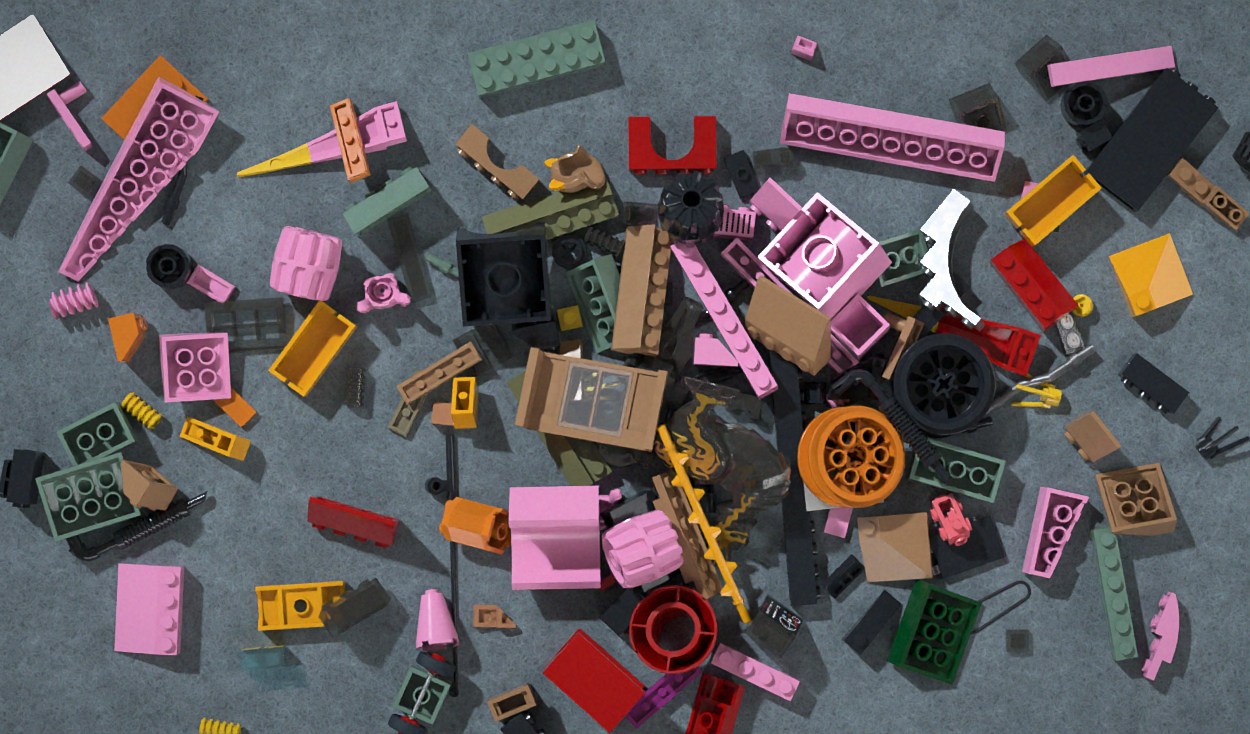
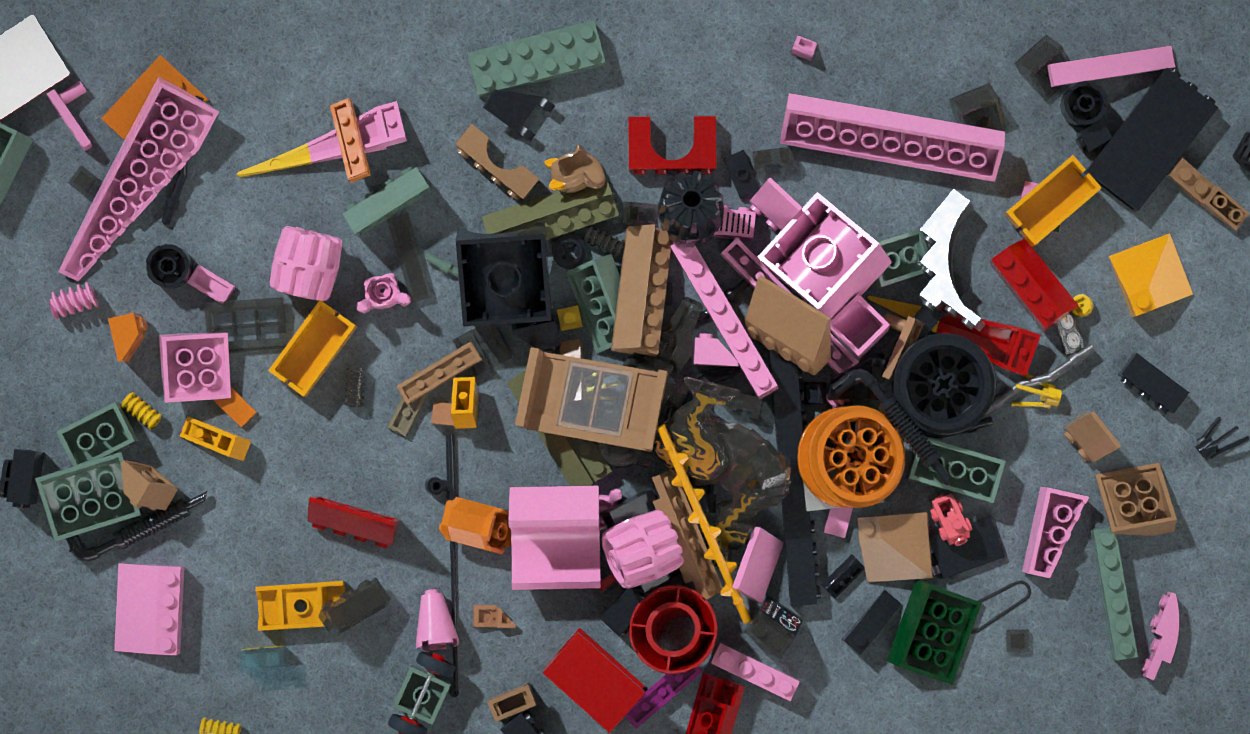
(515, 108): none -> black flag
(758, 565): none -> bright pink tile

